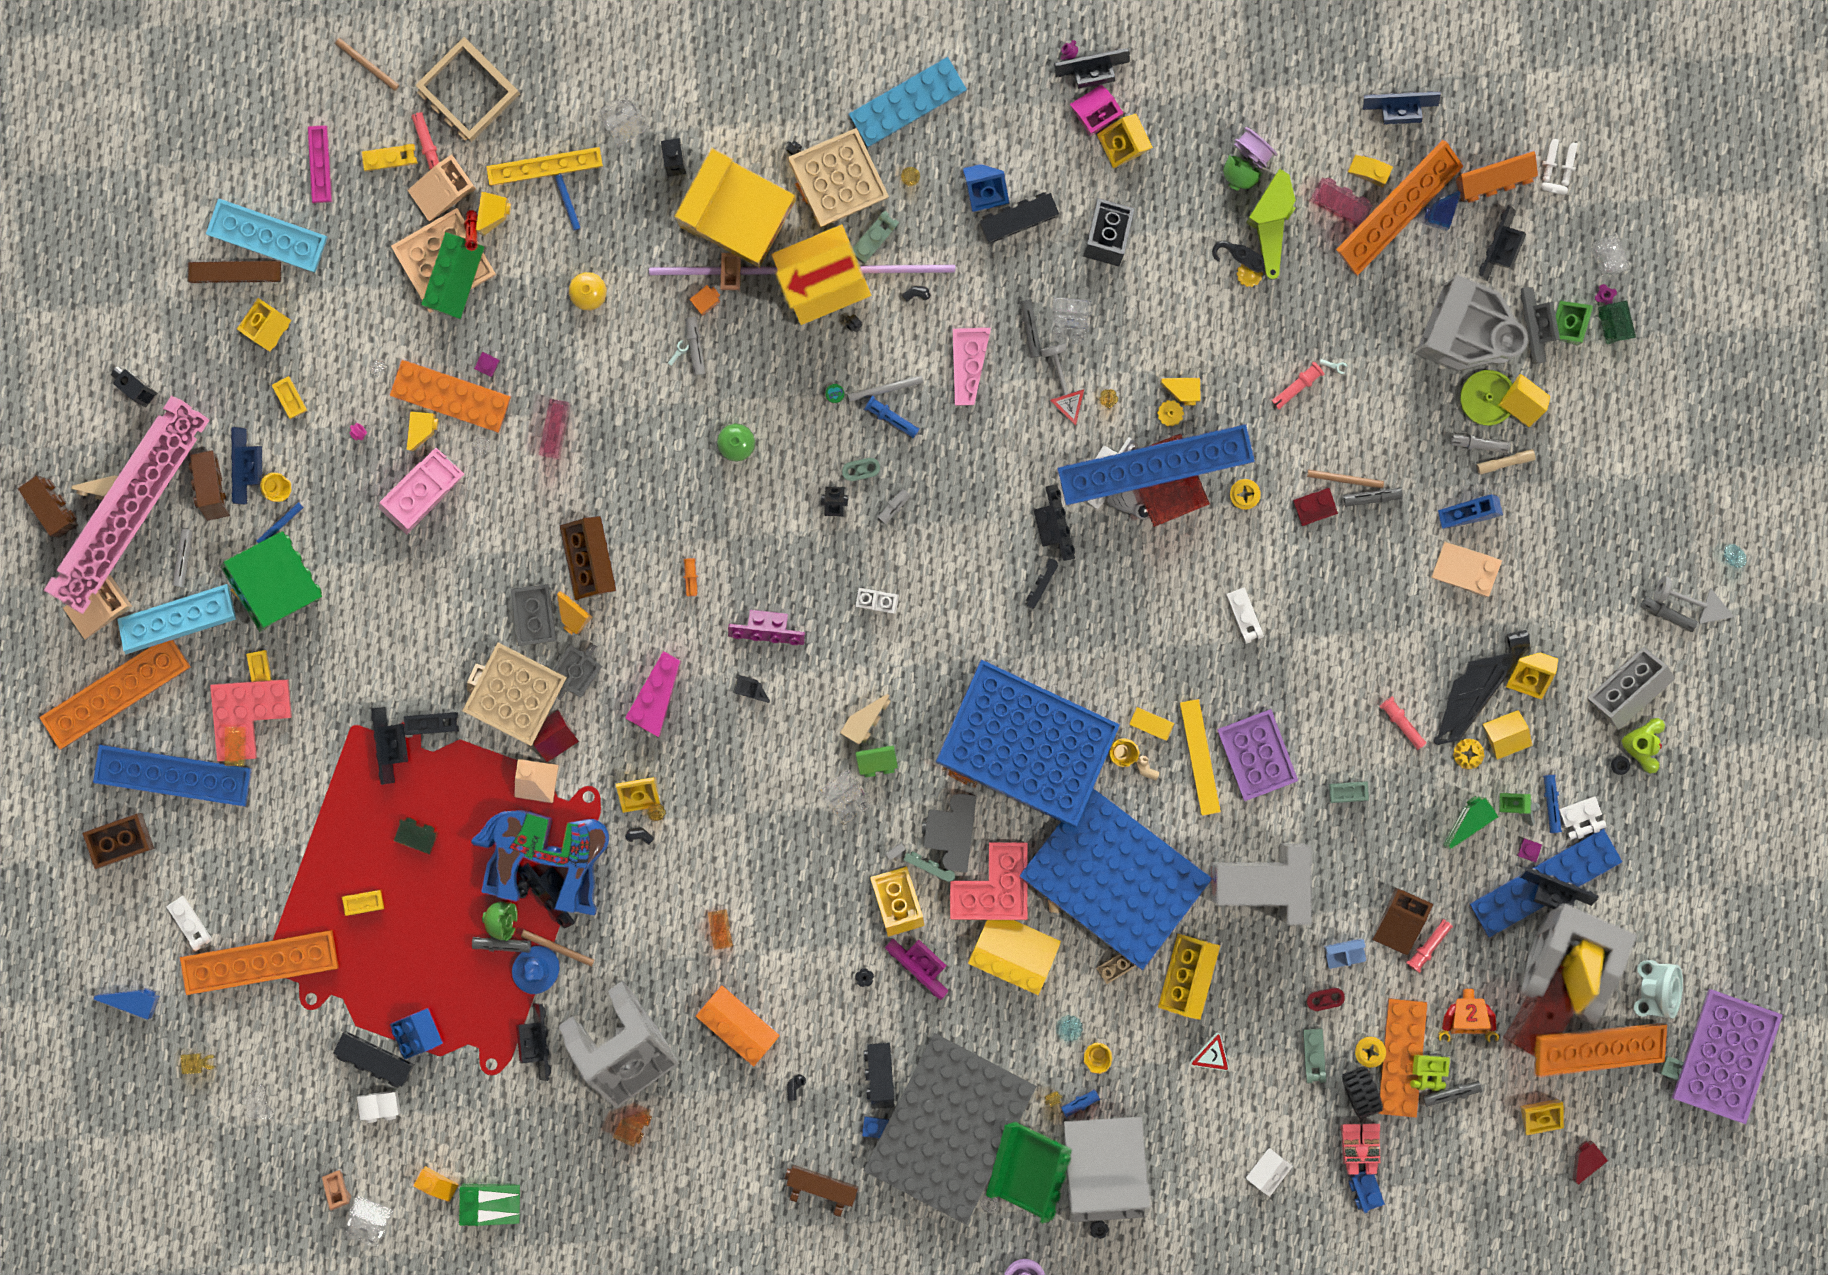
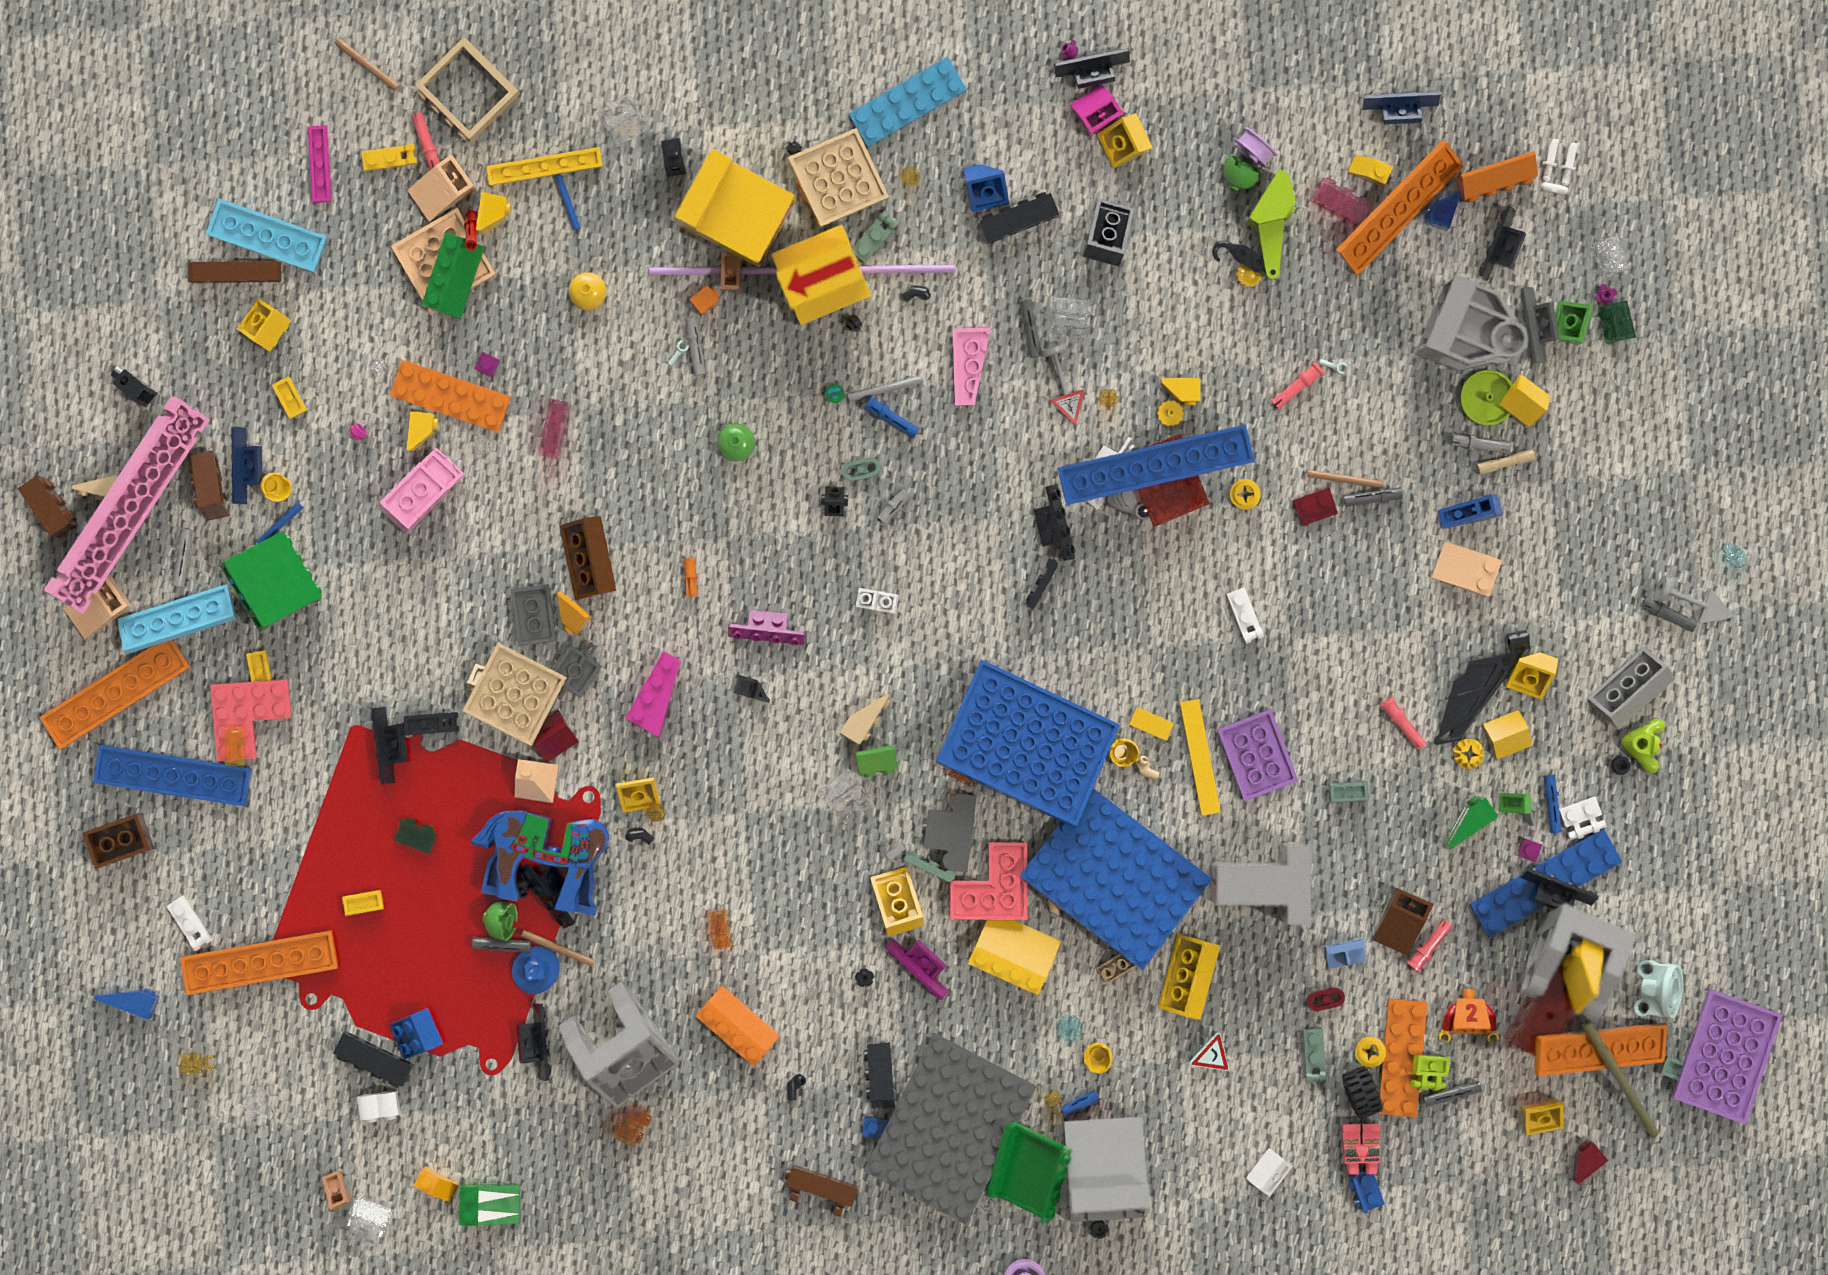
(1620, 1078): none -> olive piece

